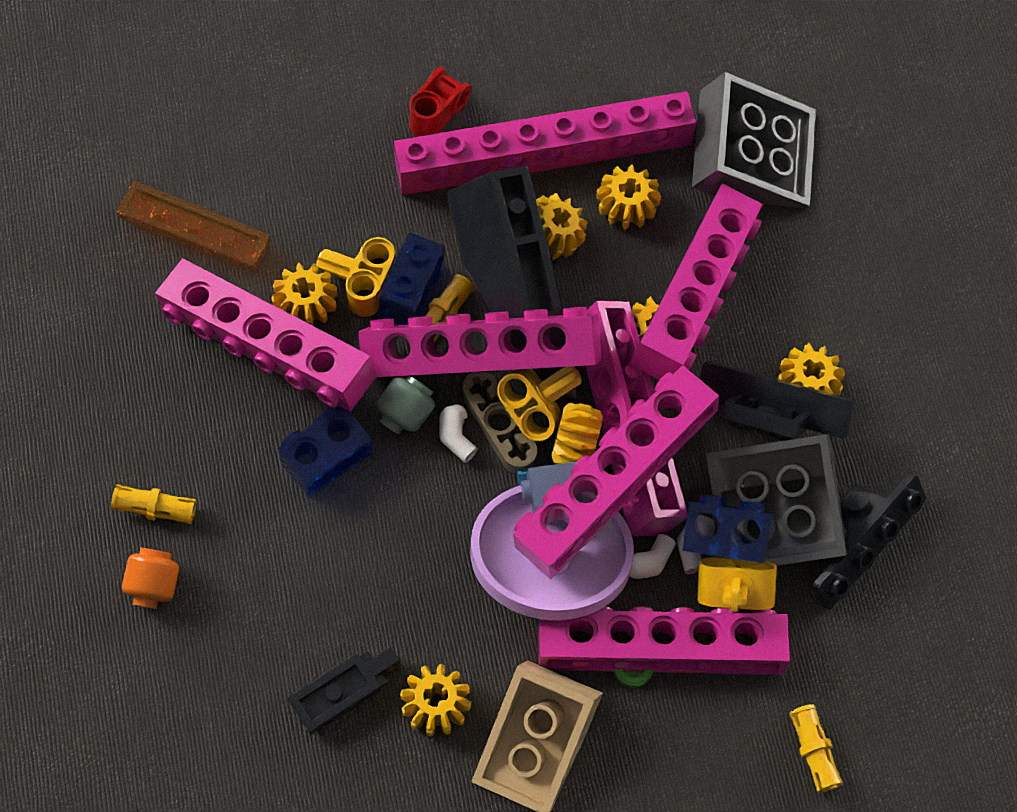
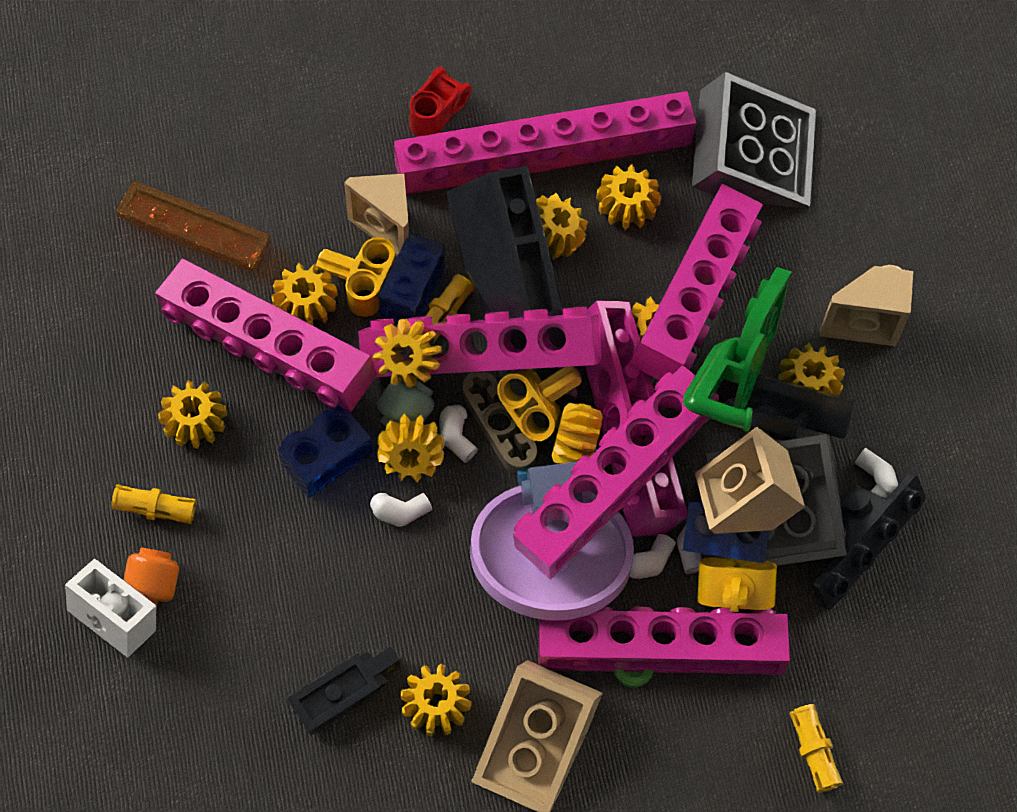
(111, 607): none -> white brick
(192, 400): none -> yellow gear
(379, 207): none -> tan slope
(399, 512): none -> white arm
(405, 336): none -> yellow gear
(410, 448): none -> yellow gear
(749, 353): none -> green plate
(749, 486): none -> tan slope
(871, 307): none -> tan slope
(880, 470): none -> white arm

